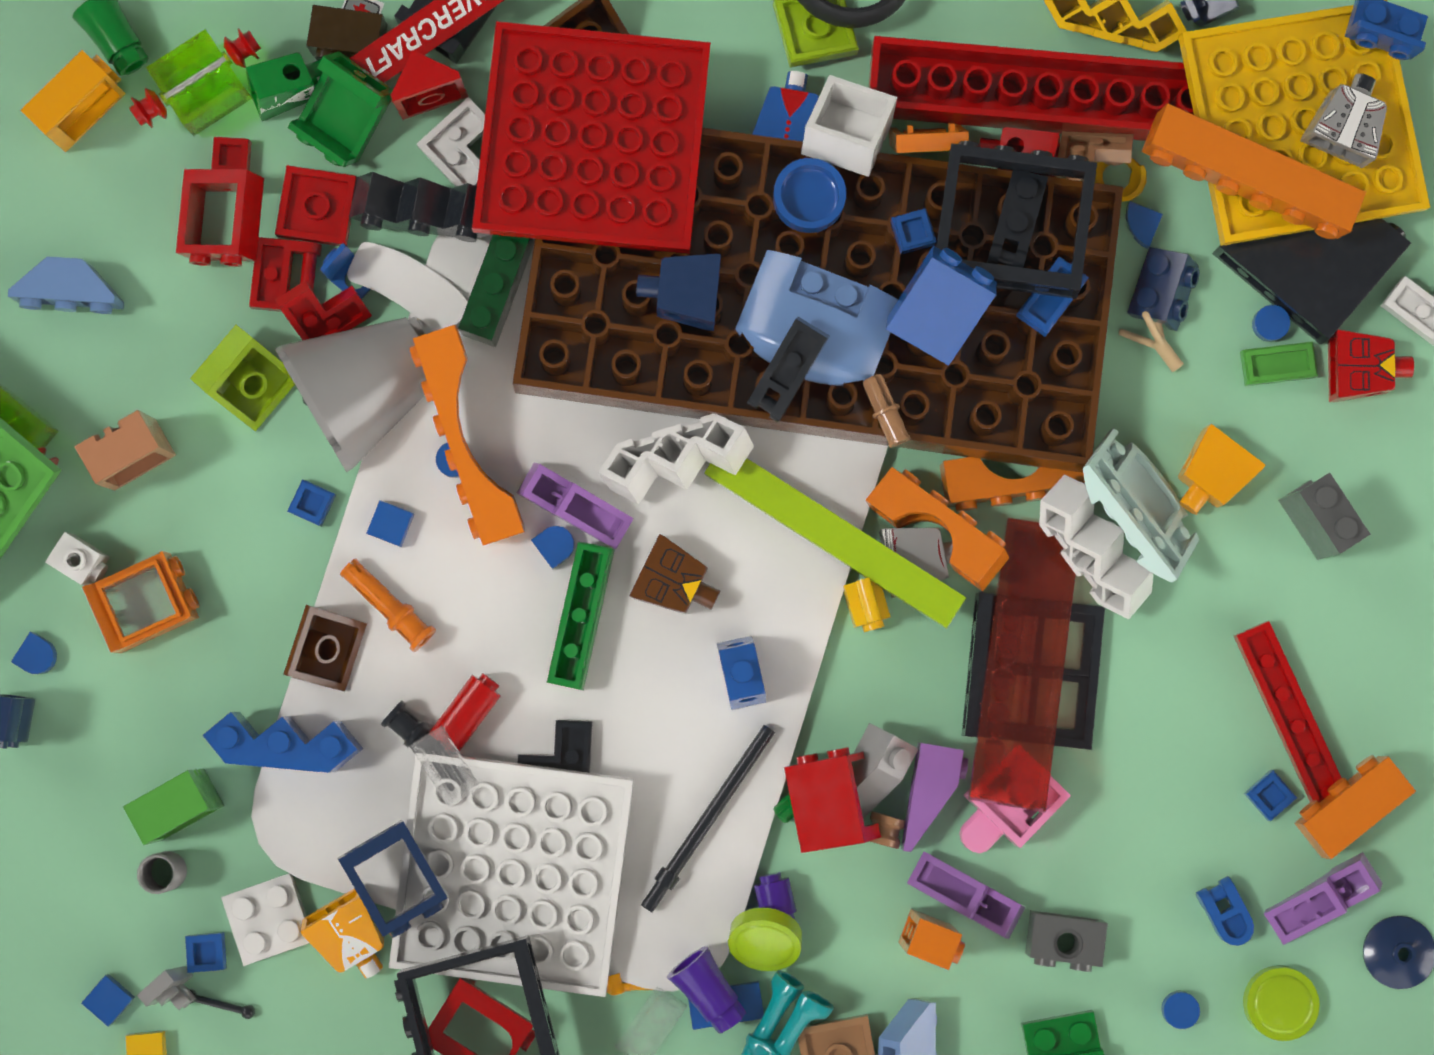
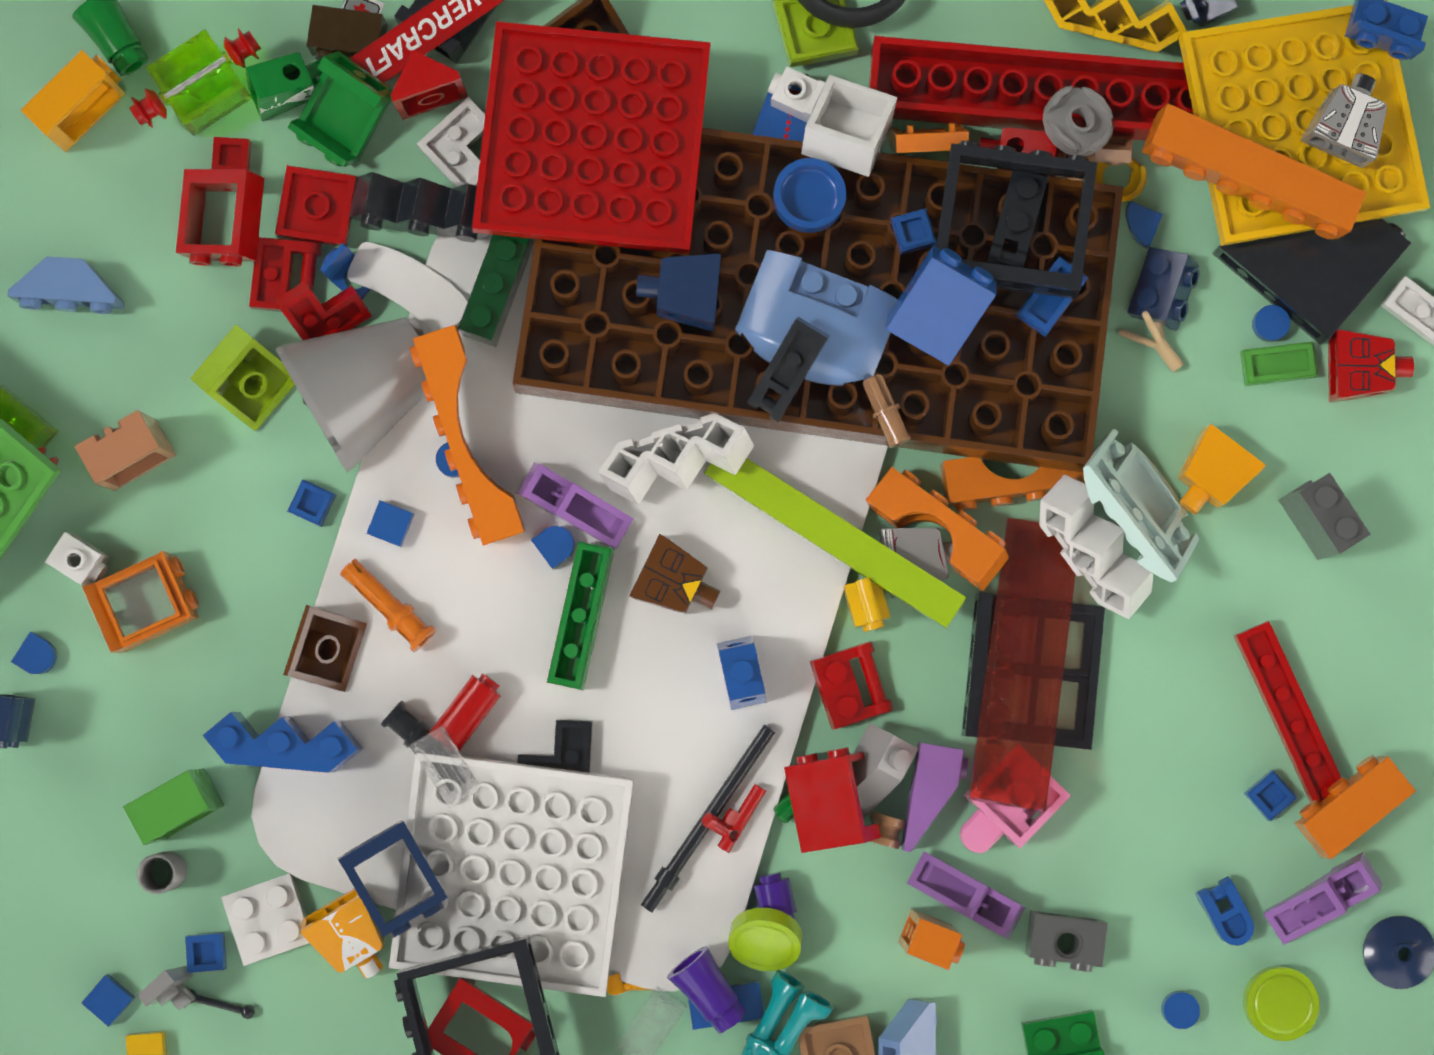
(734, 820): none -> red hose
(795, 105): none -> white brick
(840, 689): none -> red plate
(1065, 133): none -> light grey tile

